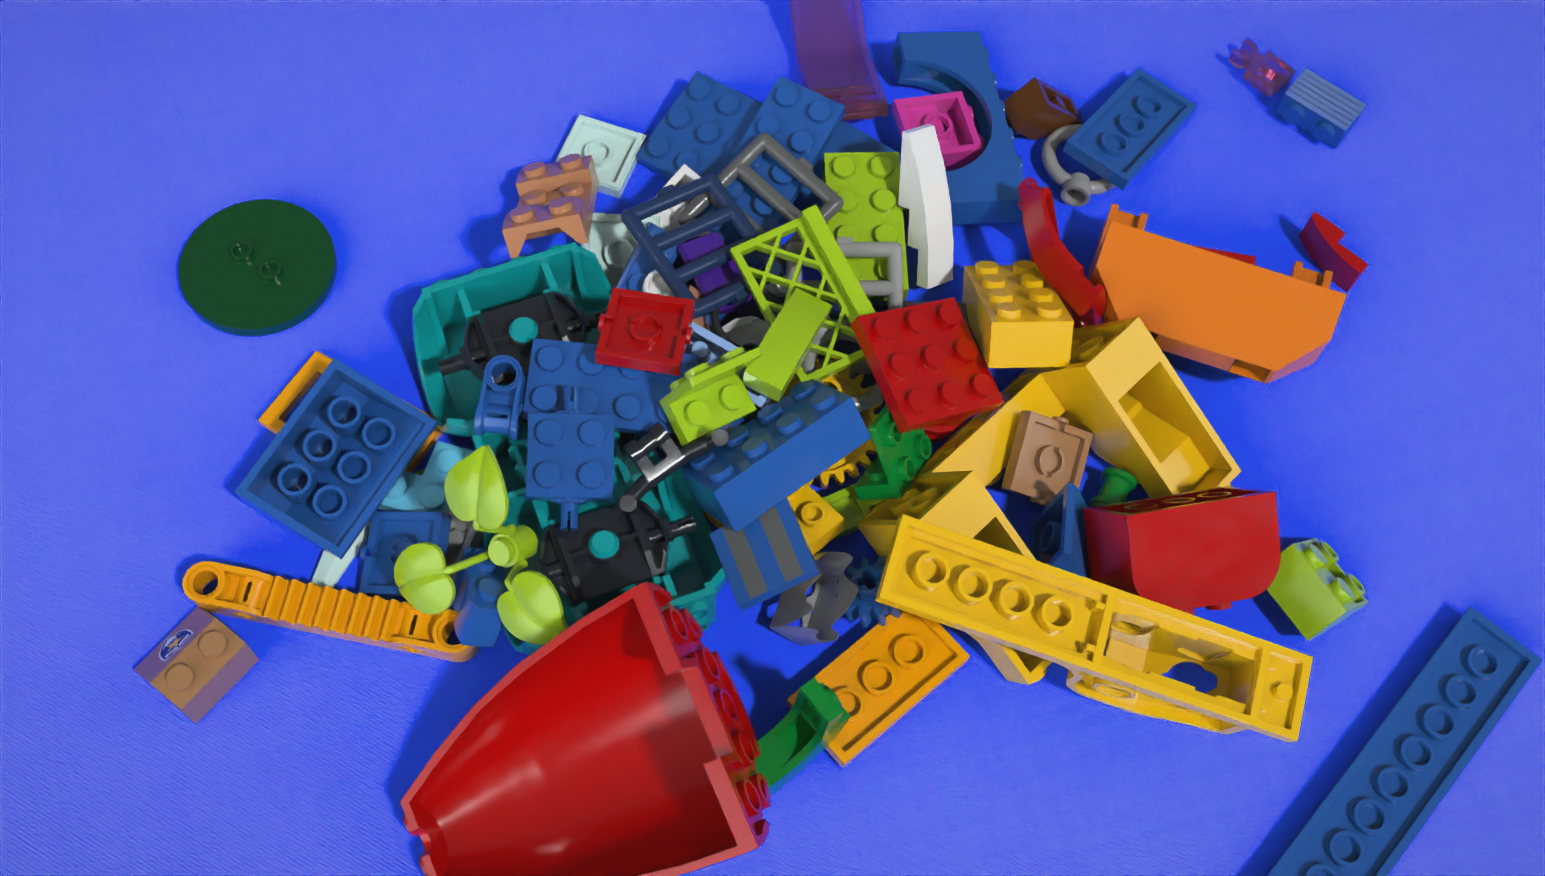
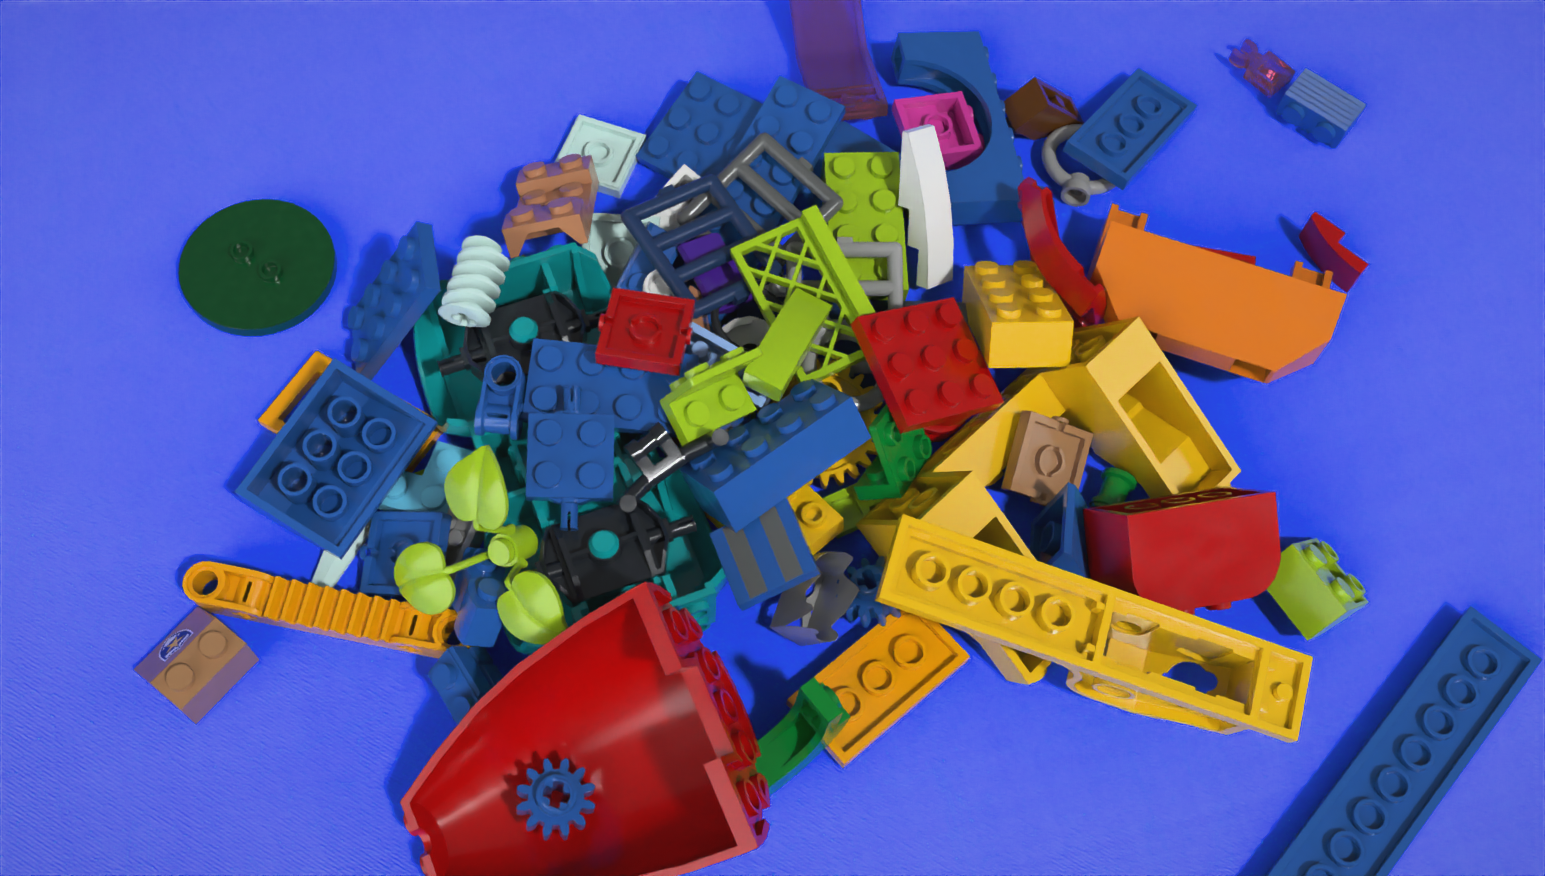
(394, 300): none -> blue plate
(463, 678): none -> blue brick
(474, 283): none -> light aqua piece
(572, 793): none -> blue gear

